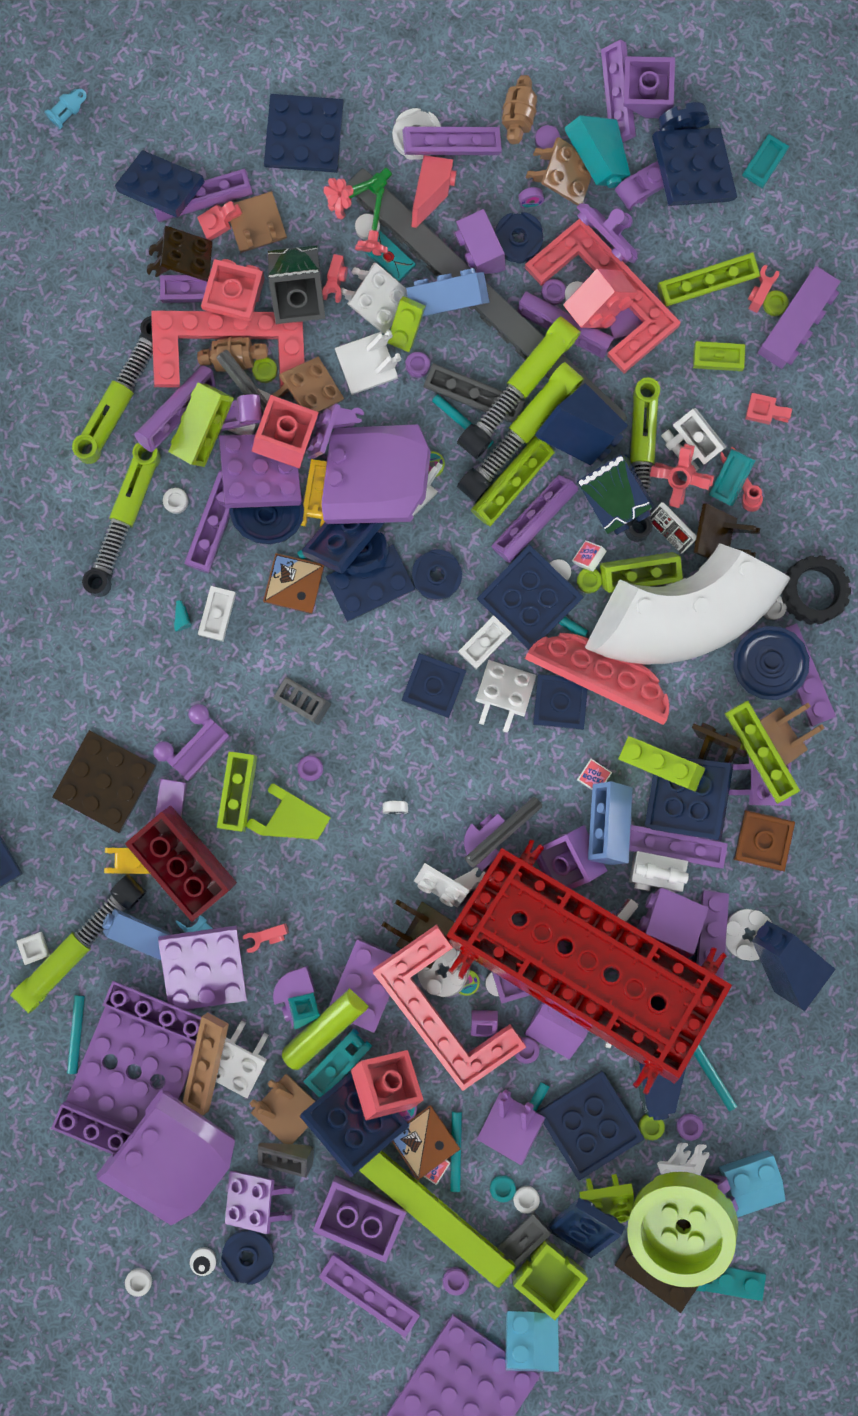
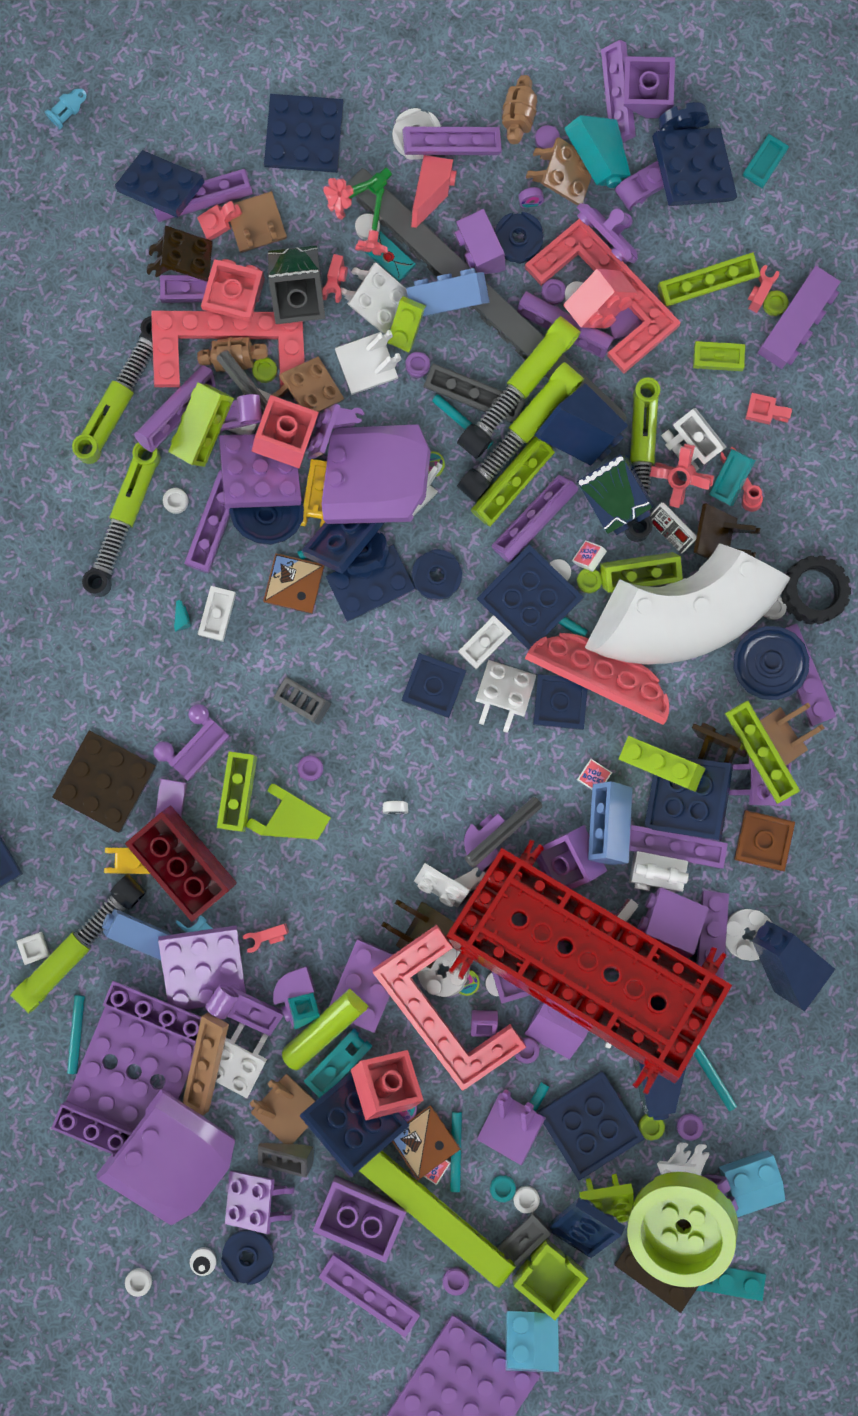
(244, 1009): none -> medium lavender plate

